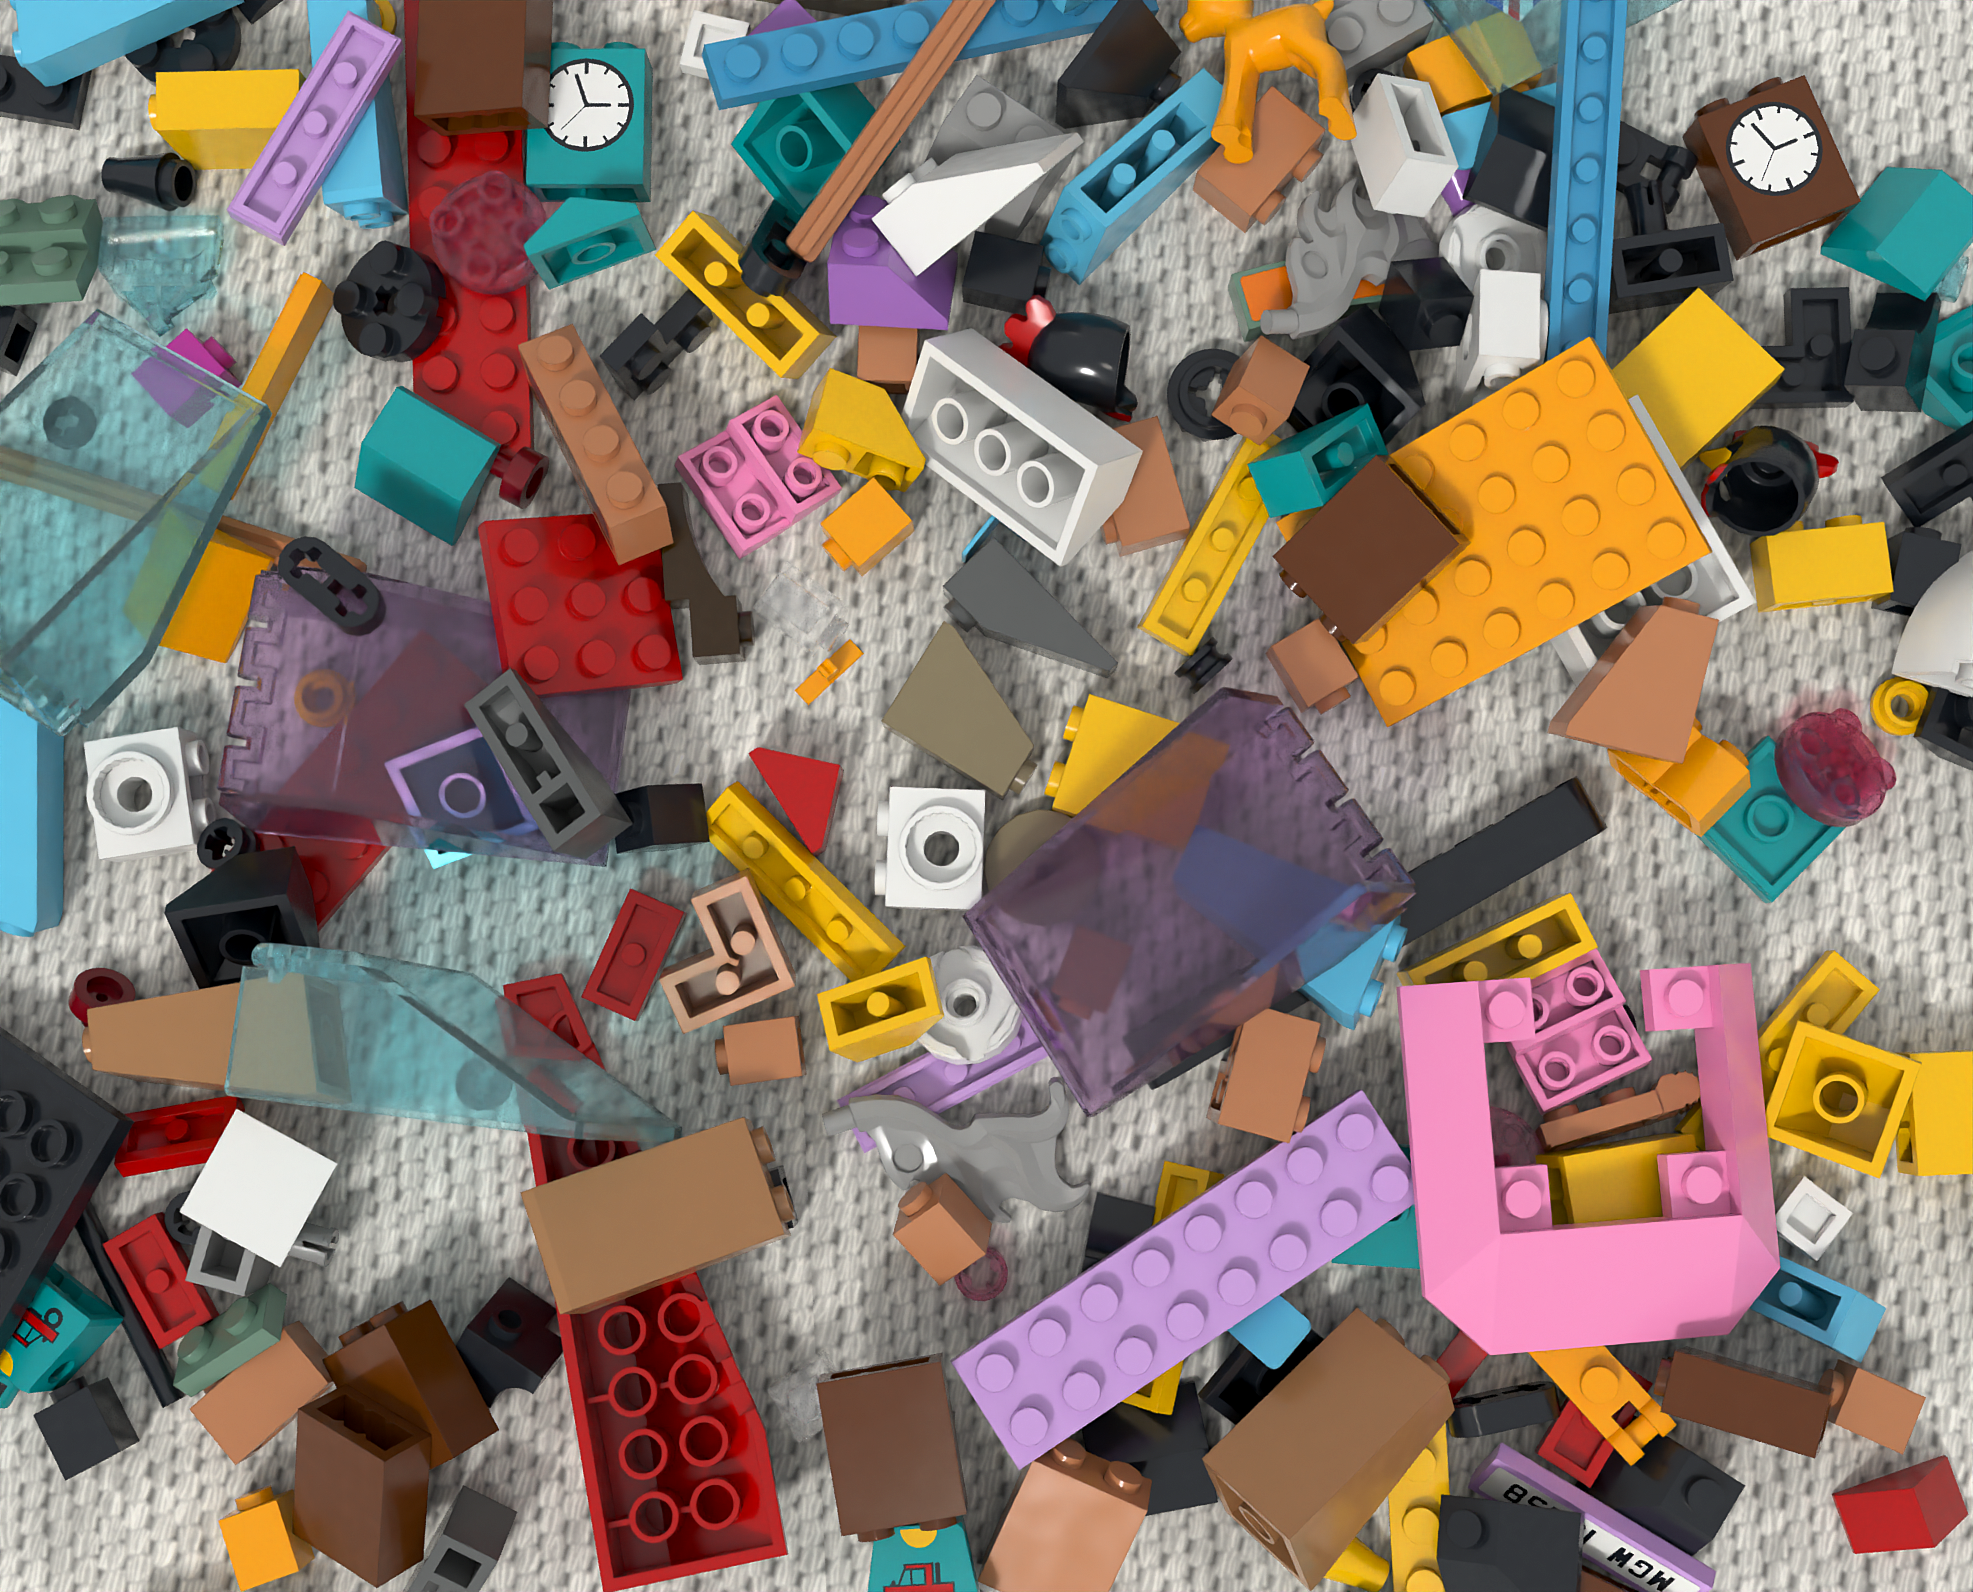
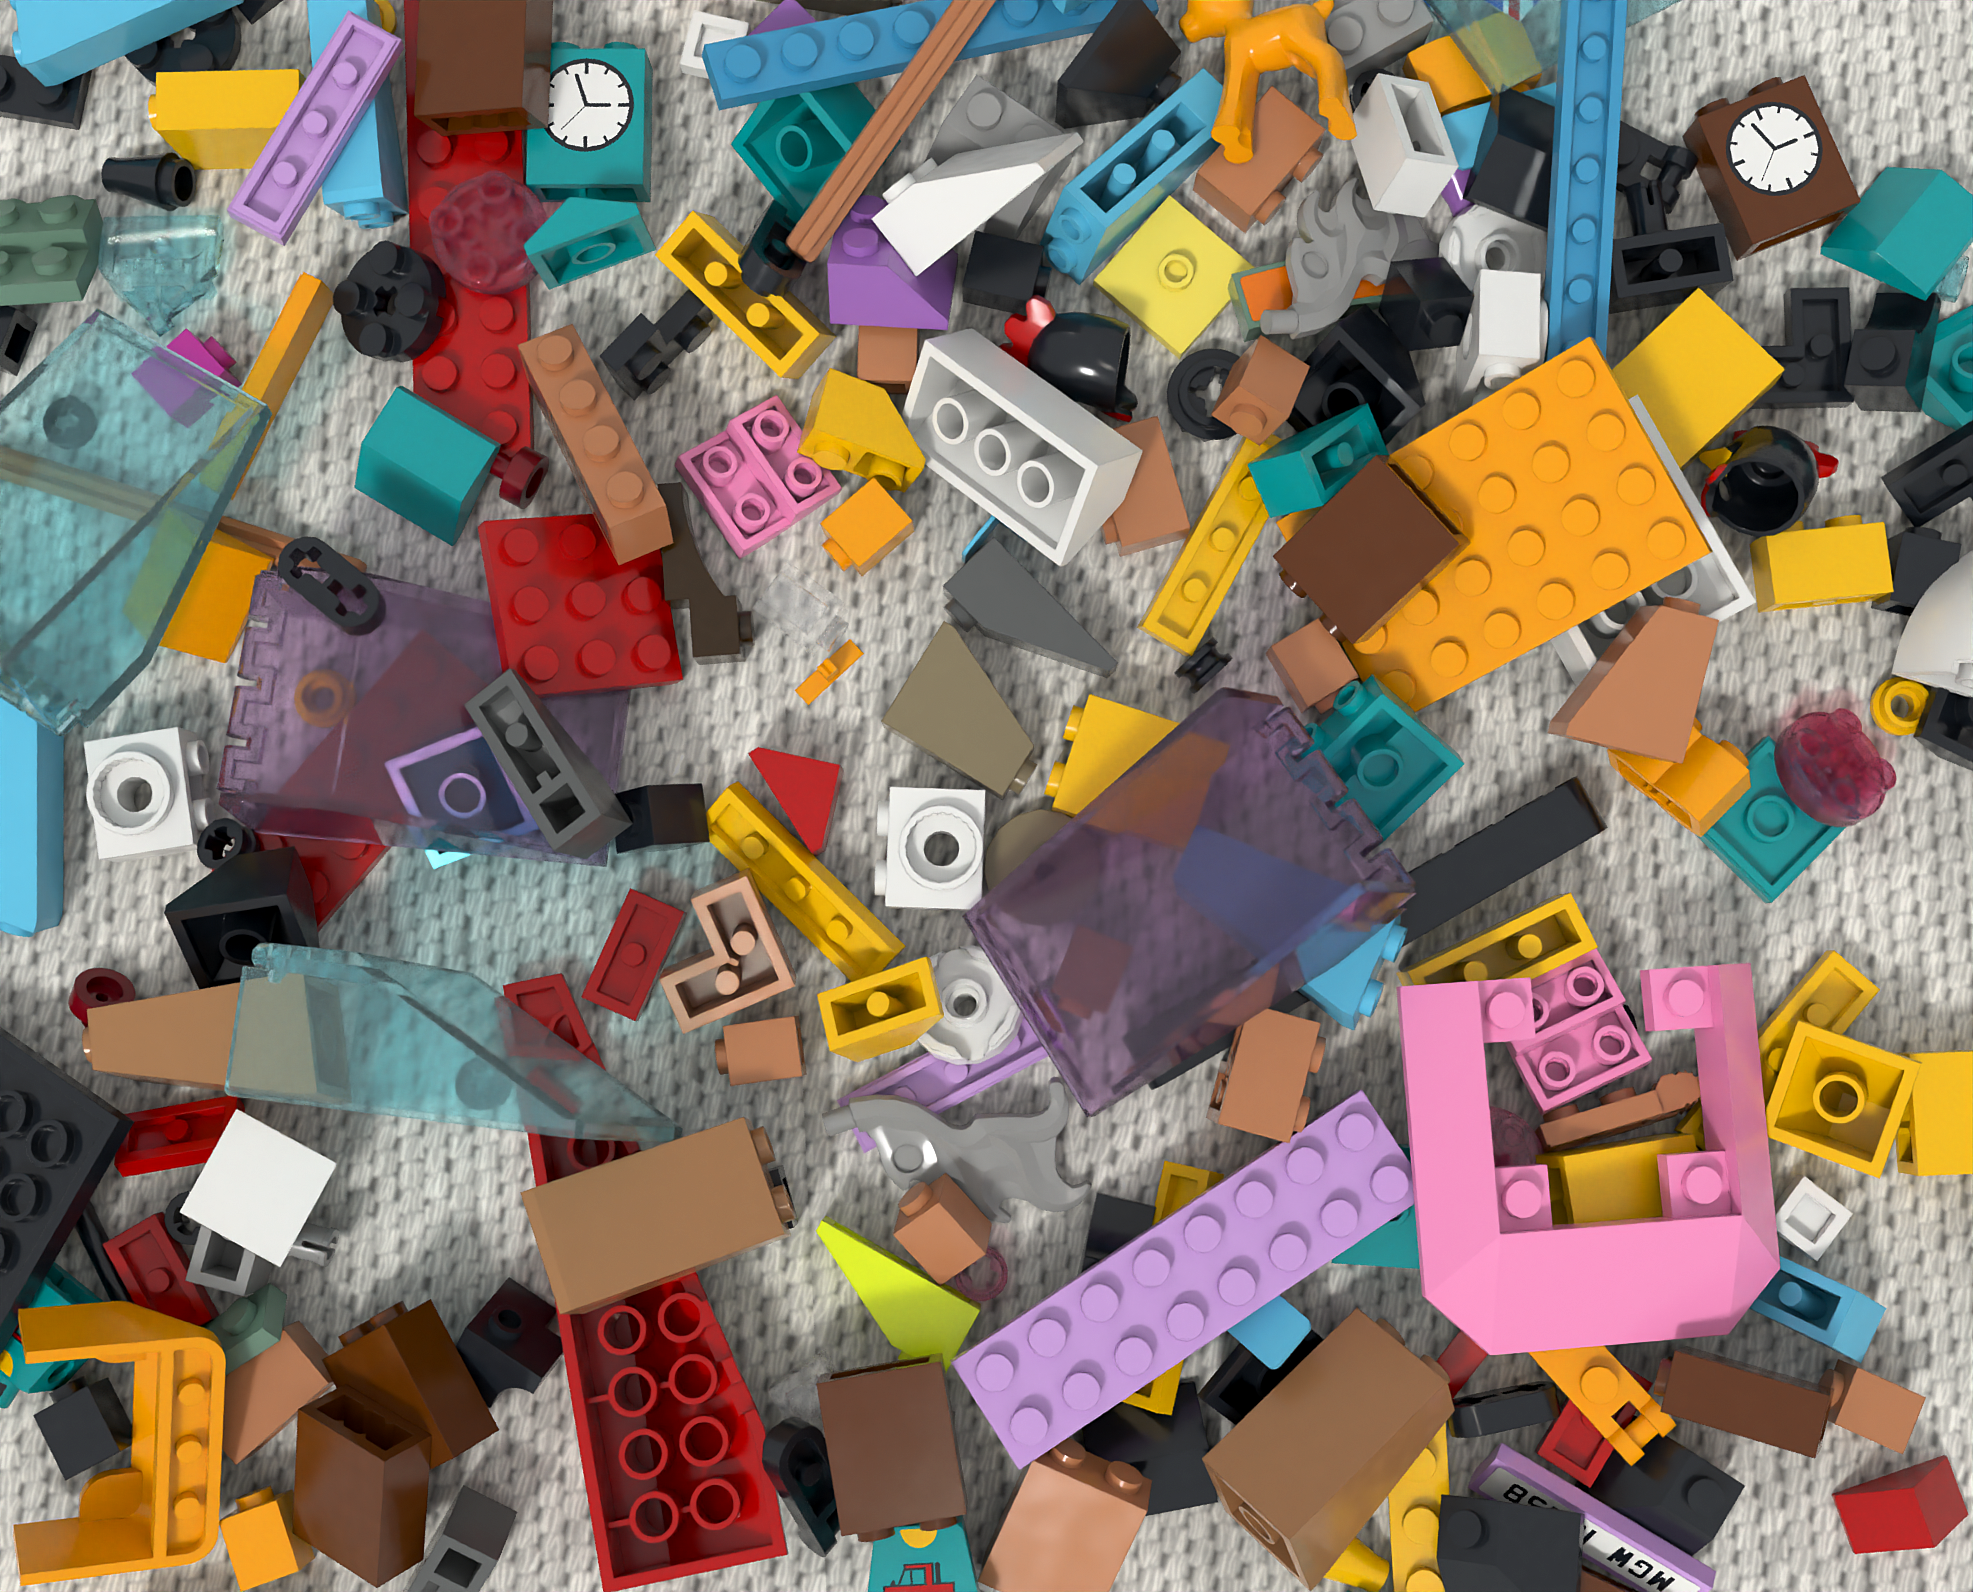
(169, 1498): none -> light orange windscreen
(801, 1473): none -> black plate
(901, 1298): none -> neon yellow slope
(1172, 277): none -> light yellow plate
(1382, 753): none -> teal plate

